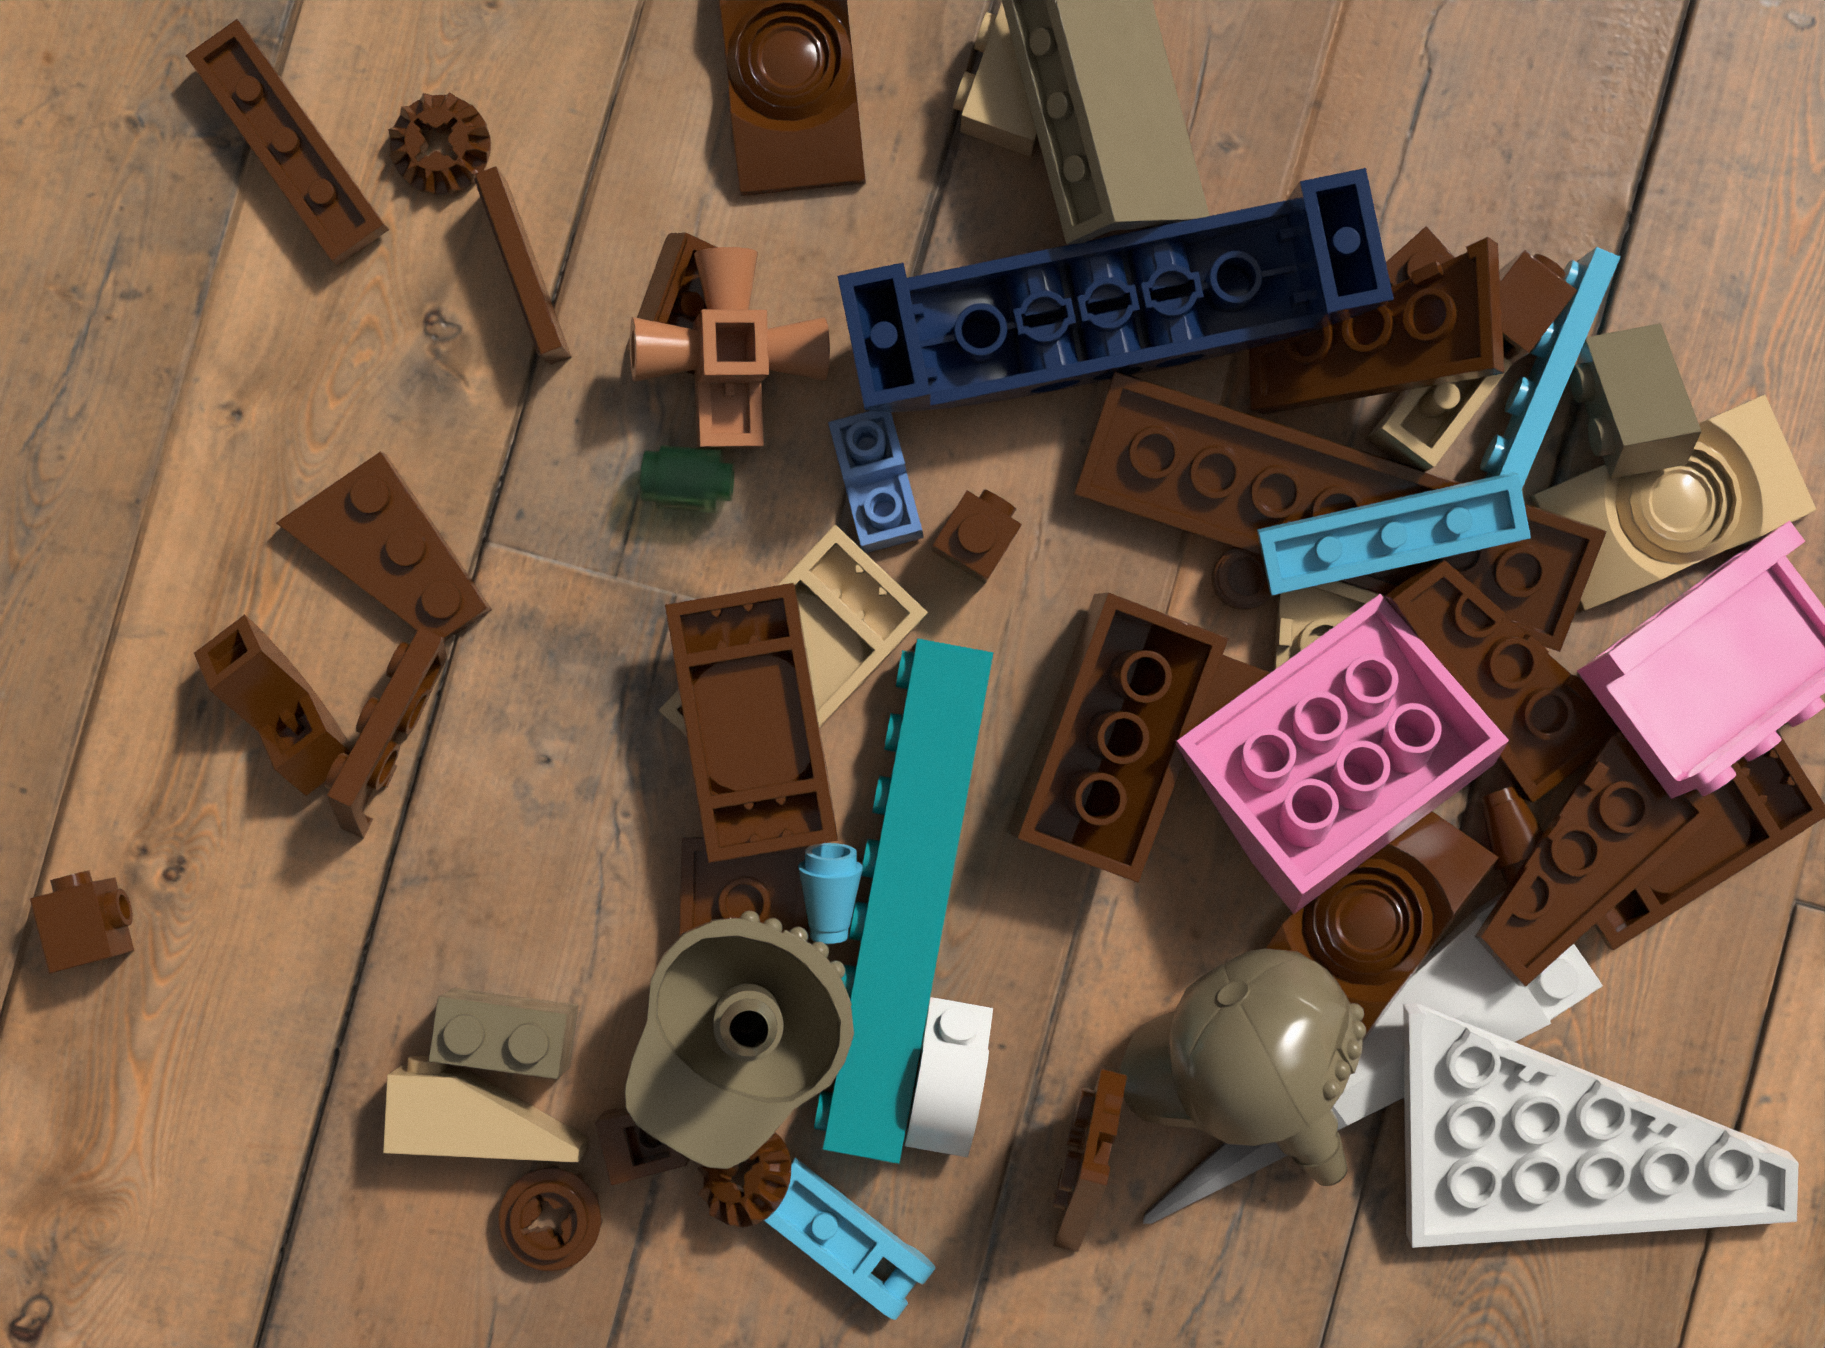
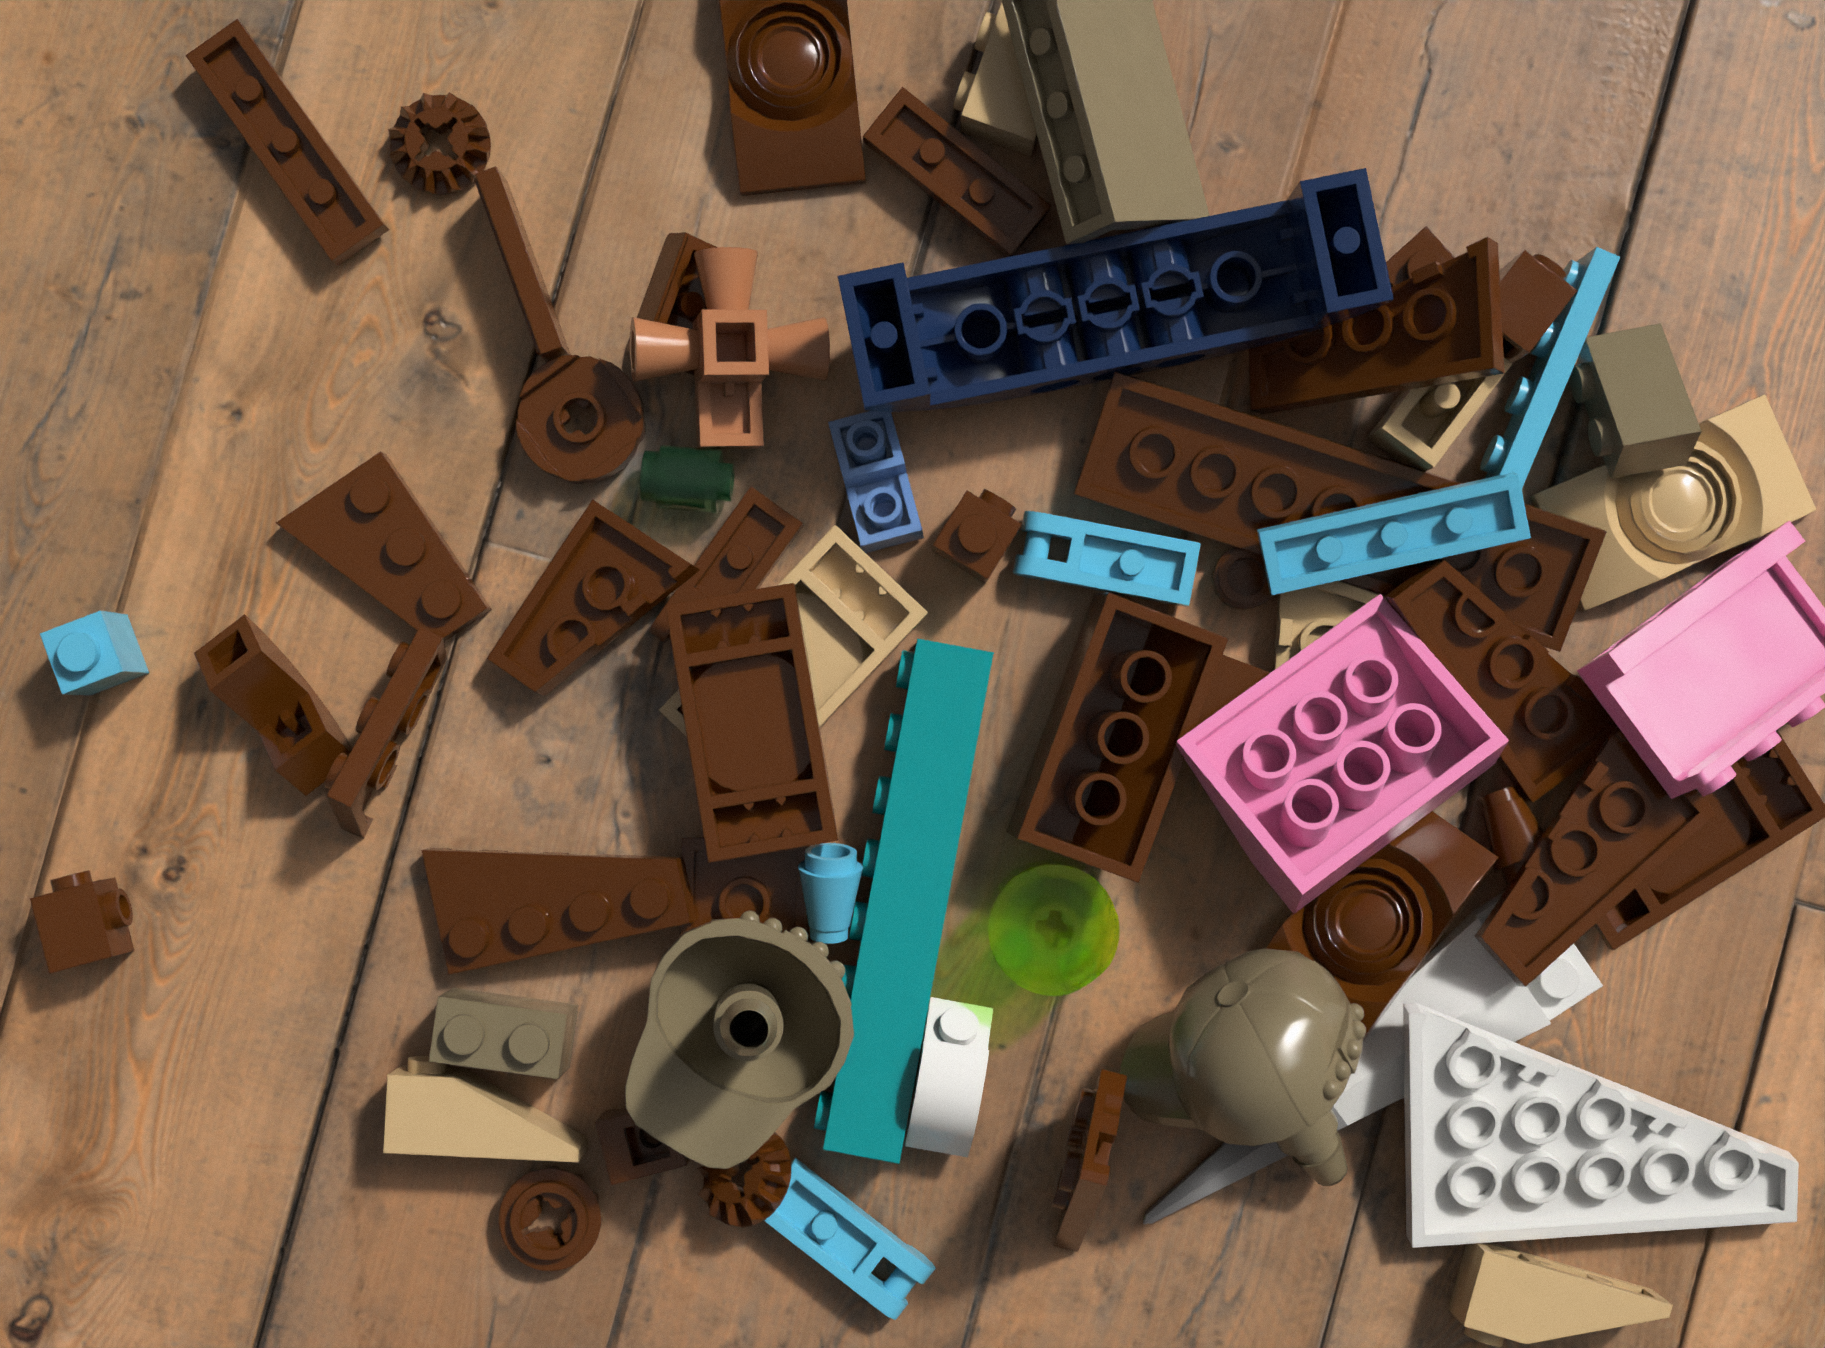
(94, 653): none -> medium azure brick
(532, 904): none -> reddish brown wing
(544, 414): none -> reddish brown plate
(587, 598): none -> reddish brown wing
(738, 554): none -> reddish brown plate
(956, 173): none -> reddish brown plate
(1073, 956): none -> clear neon green brick
(1109, 559): none -> medium azure plate
(1540, 1299): none -> tan slope

